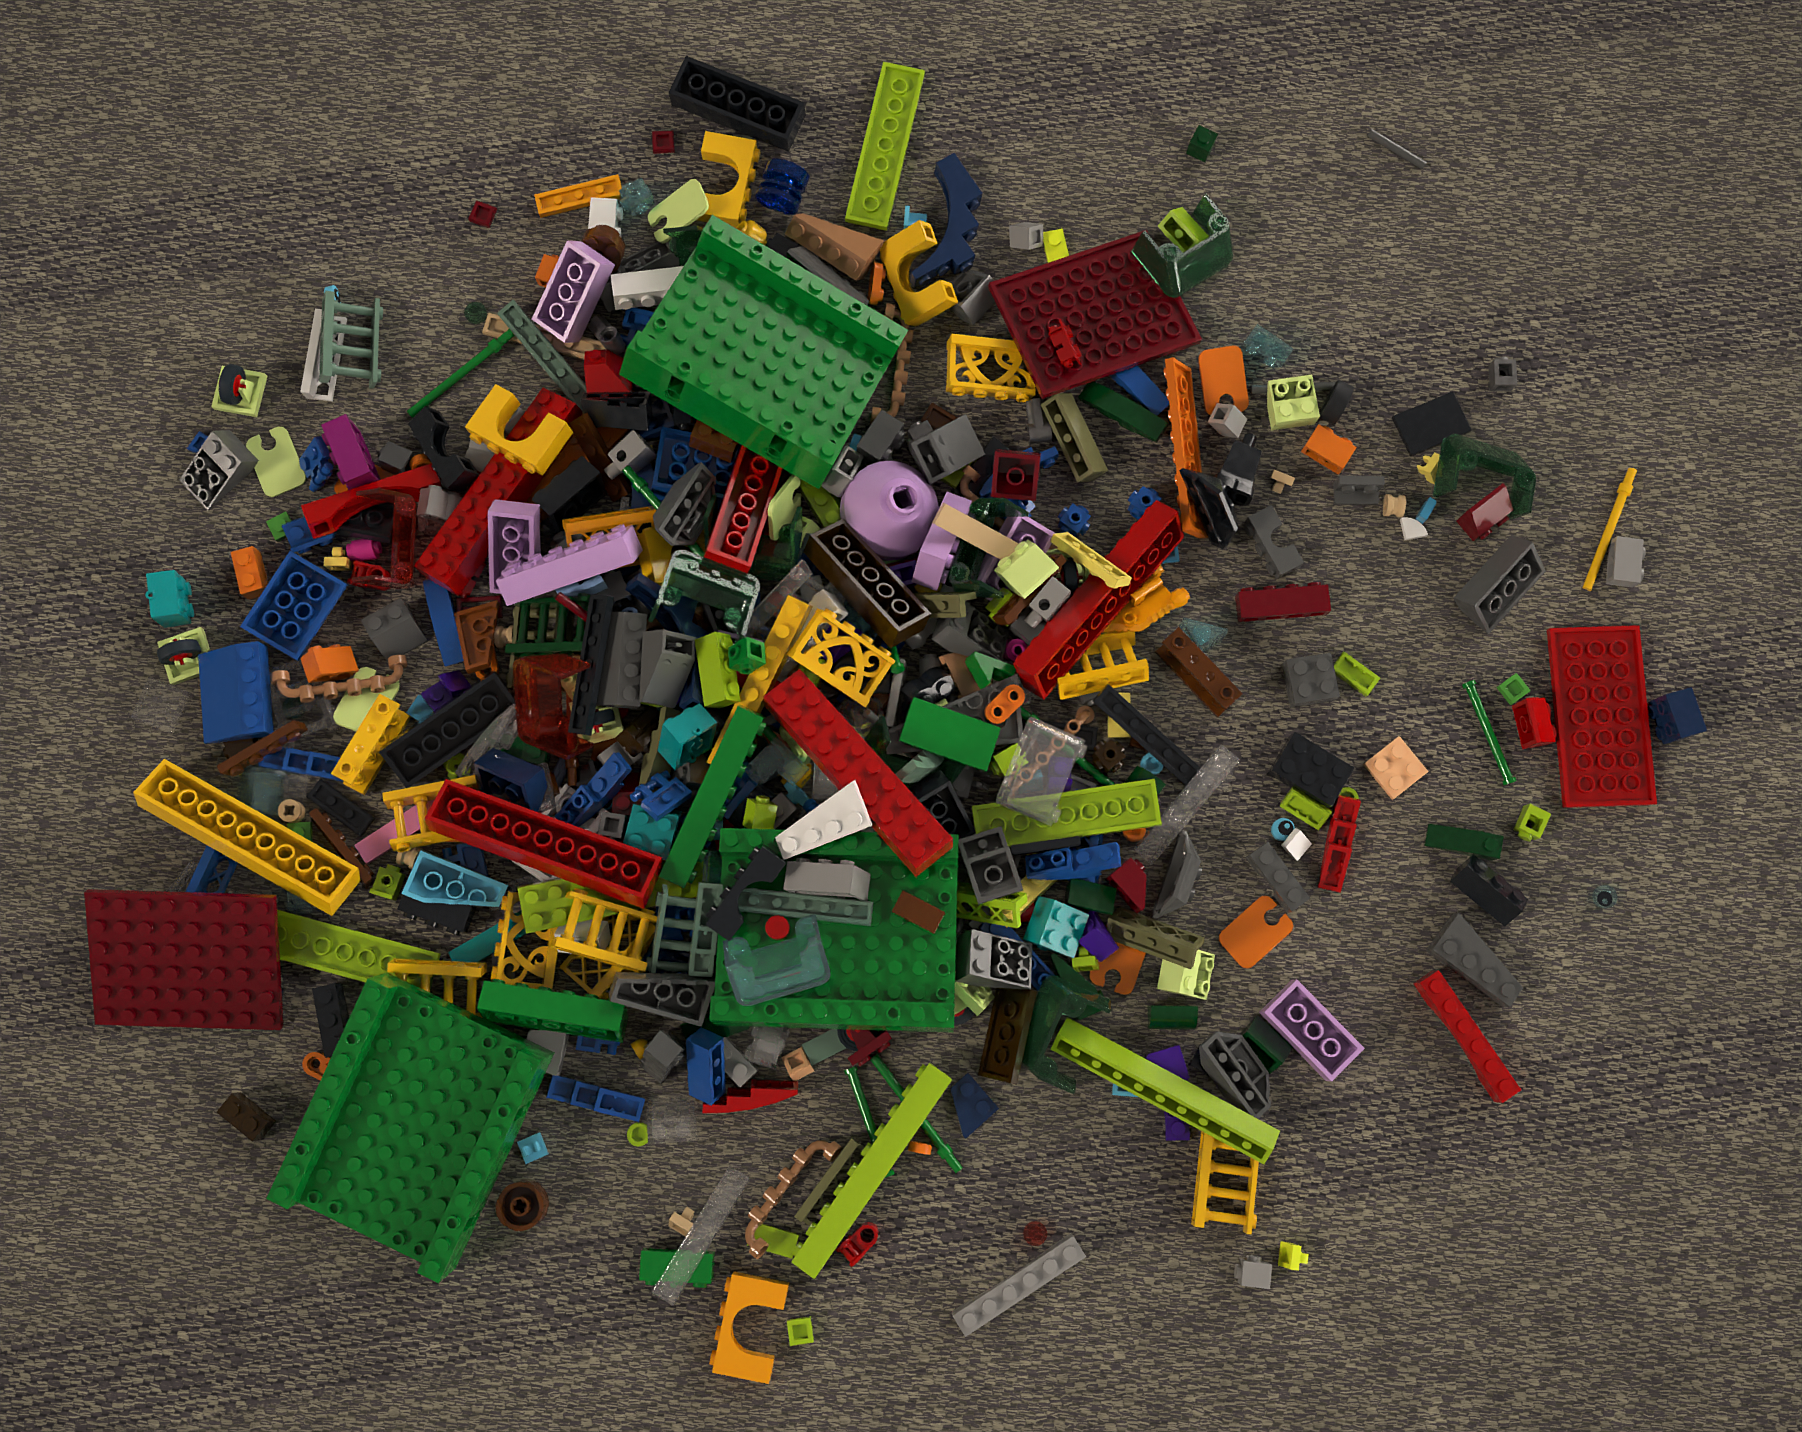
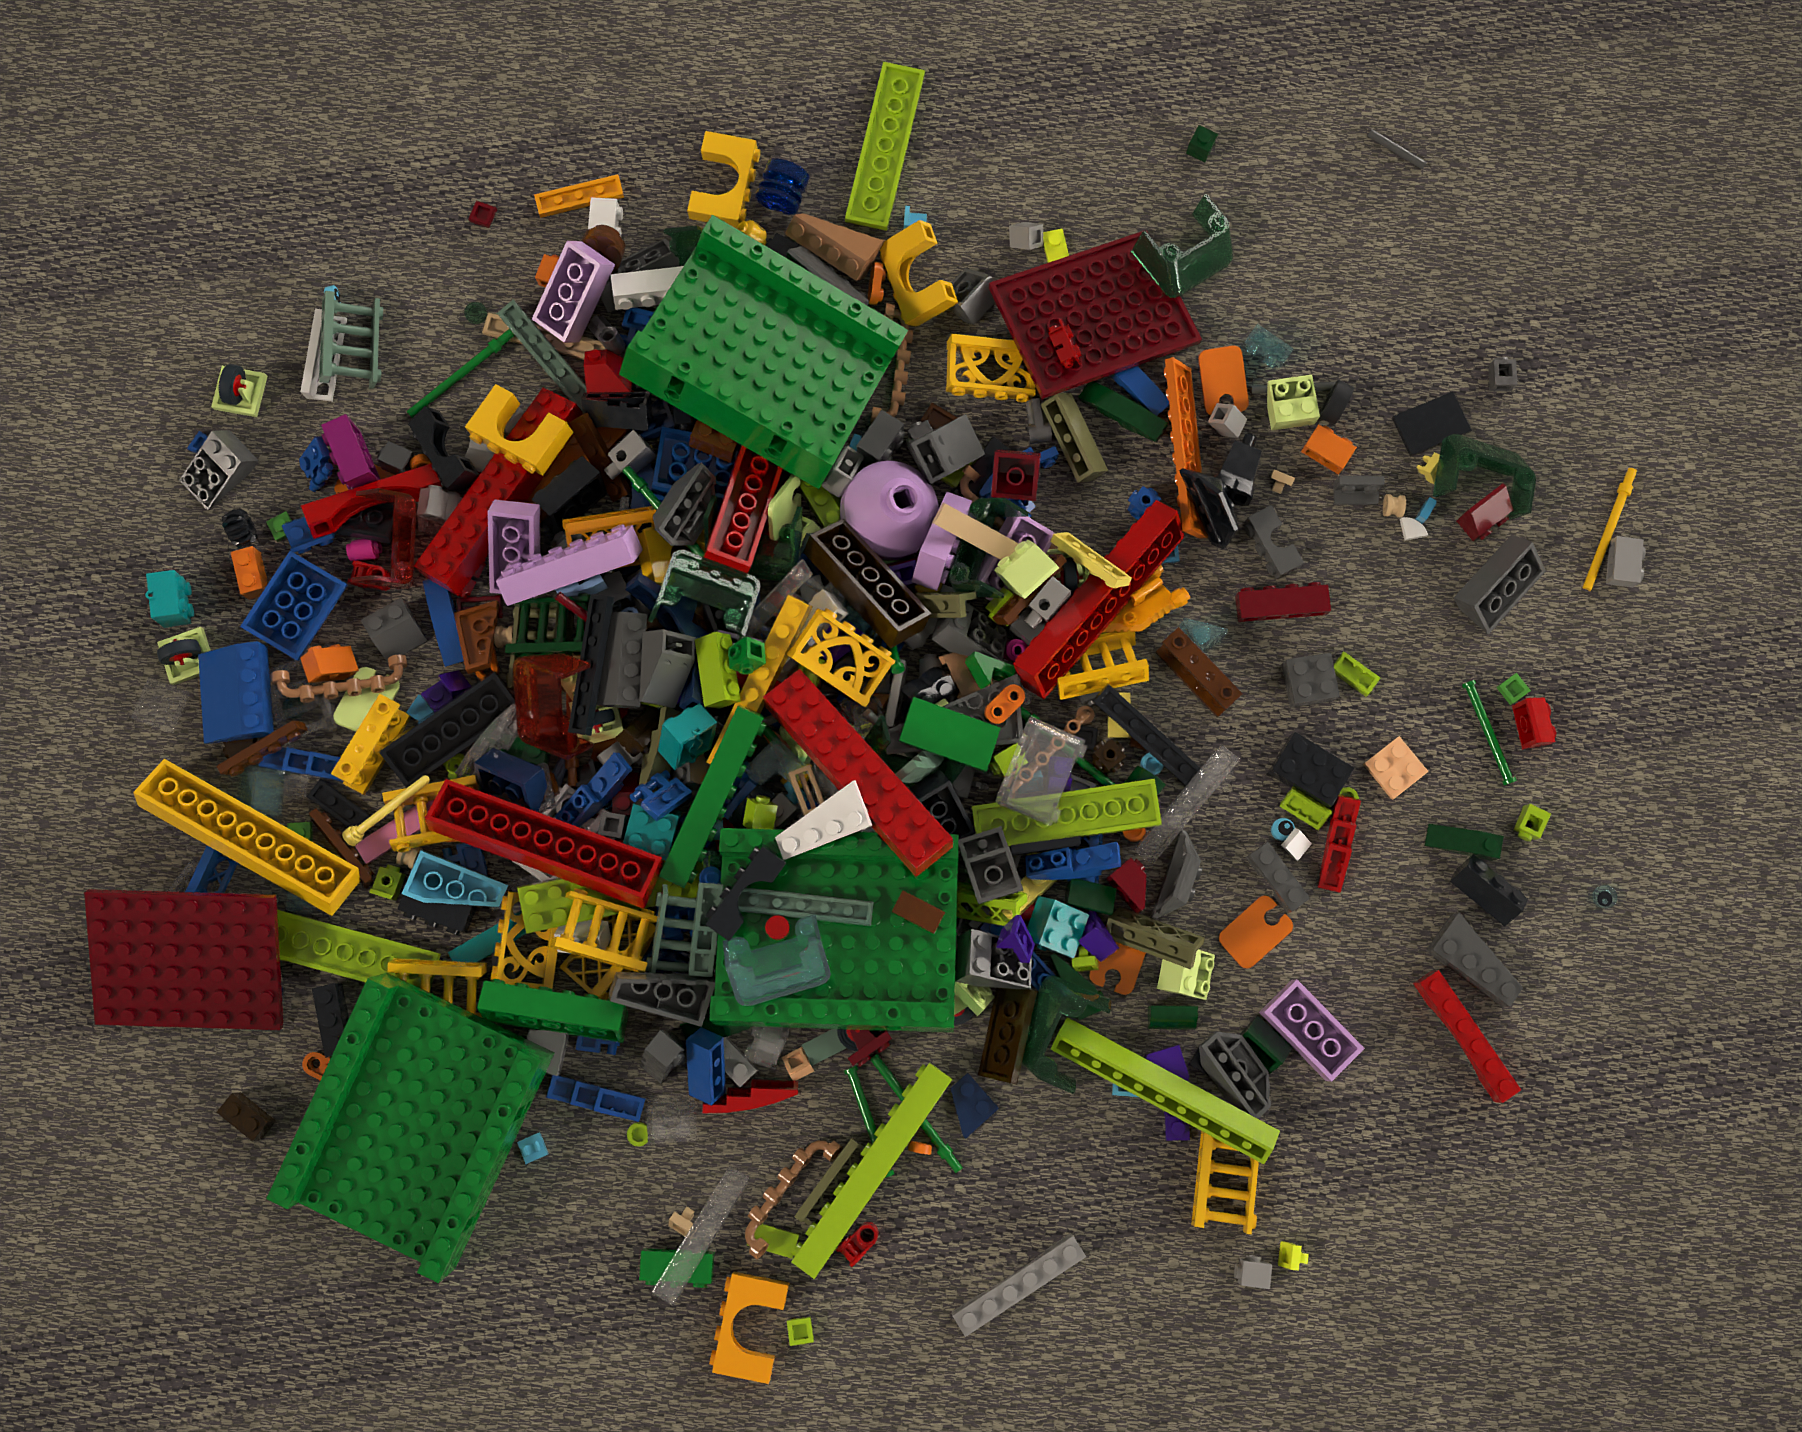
(239, 528): none -> black gear
(277, 468): yellowish green piece -> none
(296, 813): tan wheel -> none
(338, 561): light yellow tile -> none
(355, 834): none -> light yellow piece
(522, 1218): reddish brown brick -> none
(636, 197): clear light blue brick -> none
(638, 1047): yellow hinge -> none
(663, 142): dark red tile -> none
(680, 208): yellowish green piece -> none
(710, 875): none -> blue plate
(737, 103): black brick -> none
(806, 789): none -> tan tile
(827, 878): light grey wedge -> none
(961, 198): dark blue arch -> none
(1017, 936): none -> dark purple slope
(1035, 1233): clear red tile -> none
(1078, 527): blue brick -> none
(1182, 229): lime brick -> none
(1601, 716): red plate -> none
(1676, 716): dark blue brick -> none

